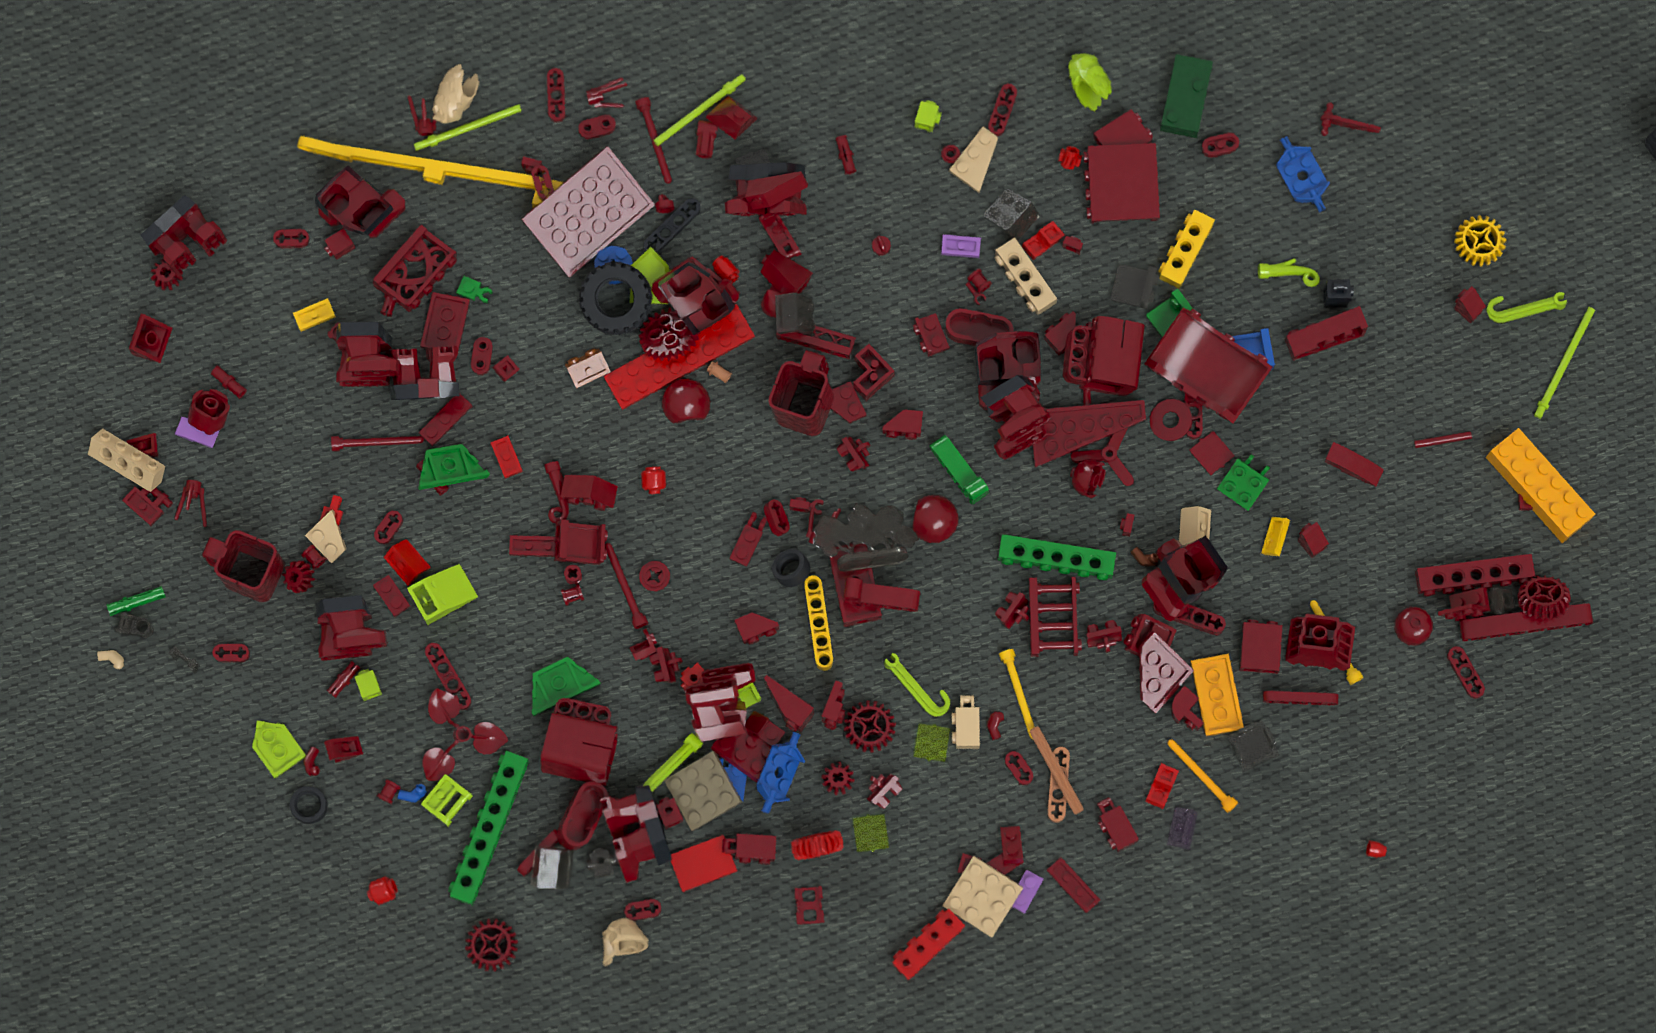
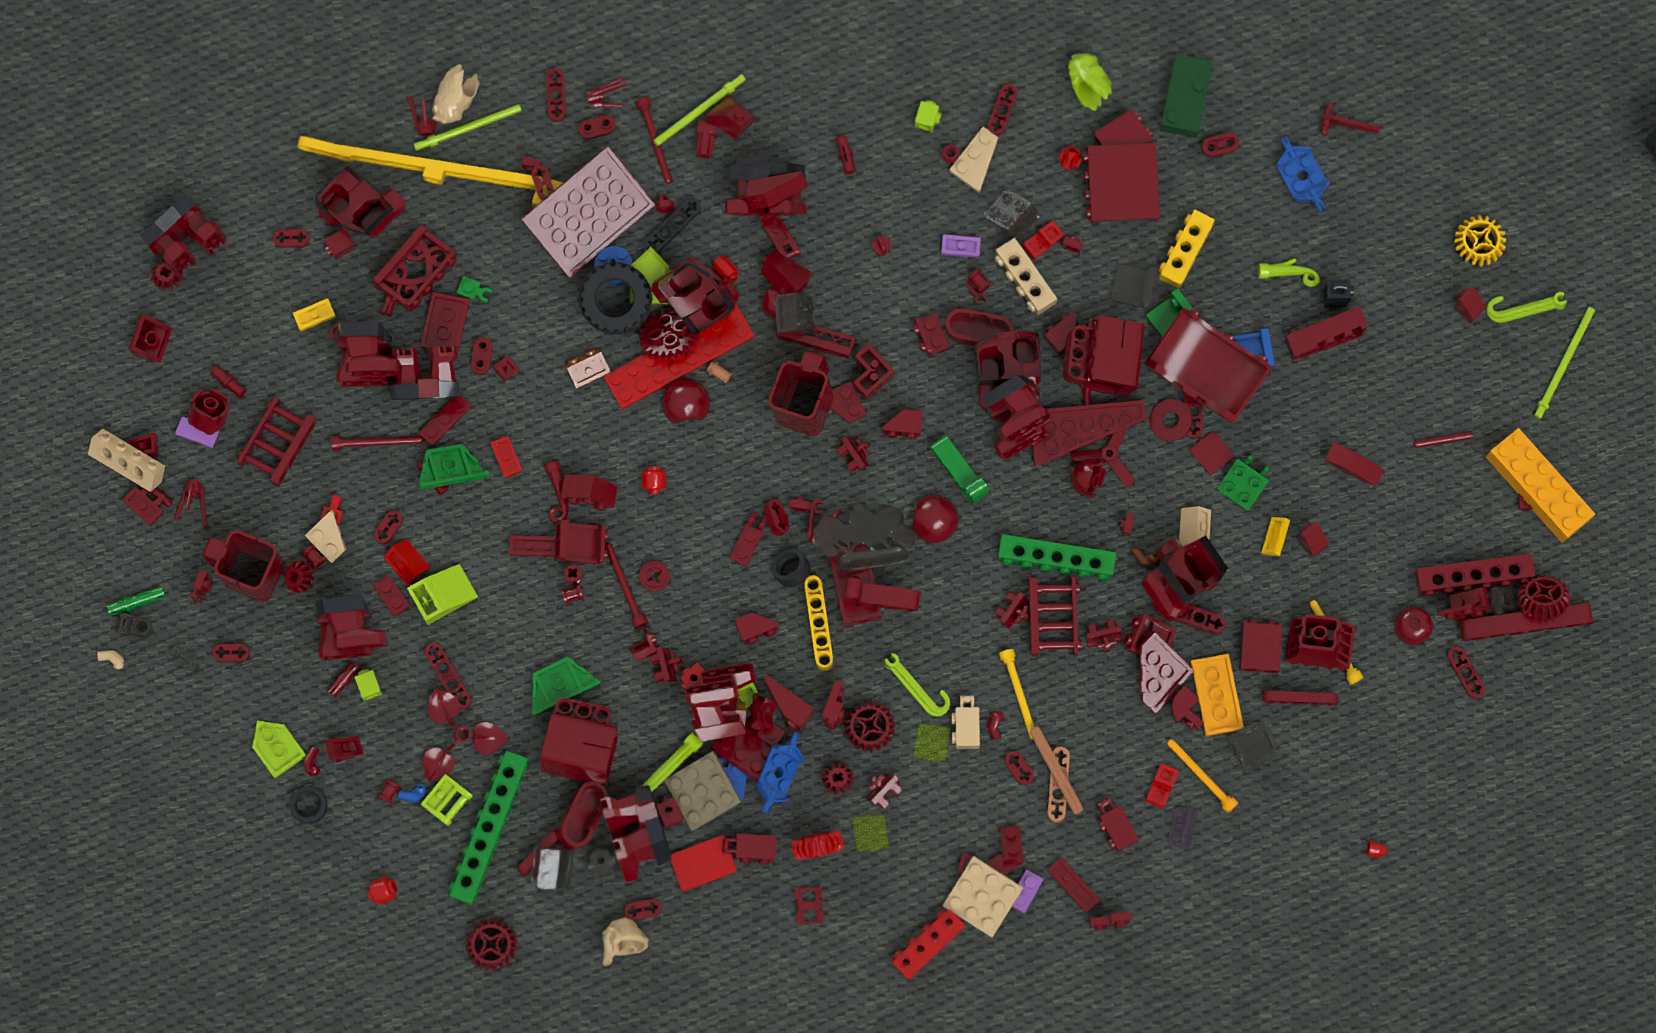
(202, 585): none -> dark red plate
(286, 457): none -> dark red fence
(762, 711): none -> dark red hips
(1118, 920): none -> dark red plate

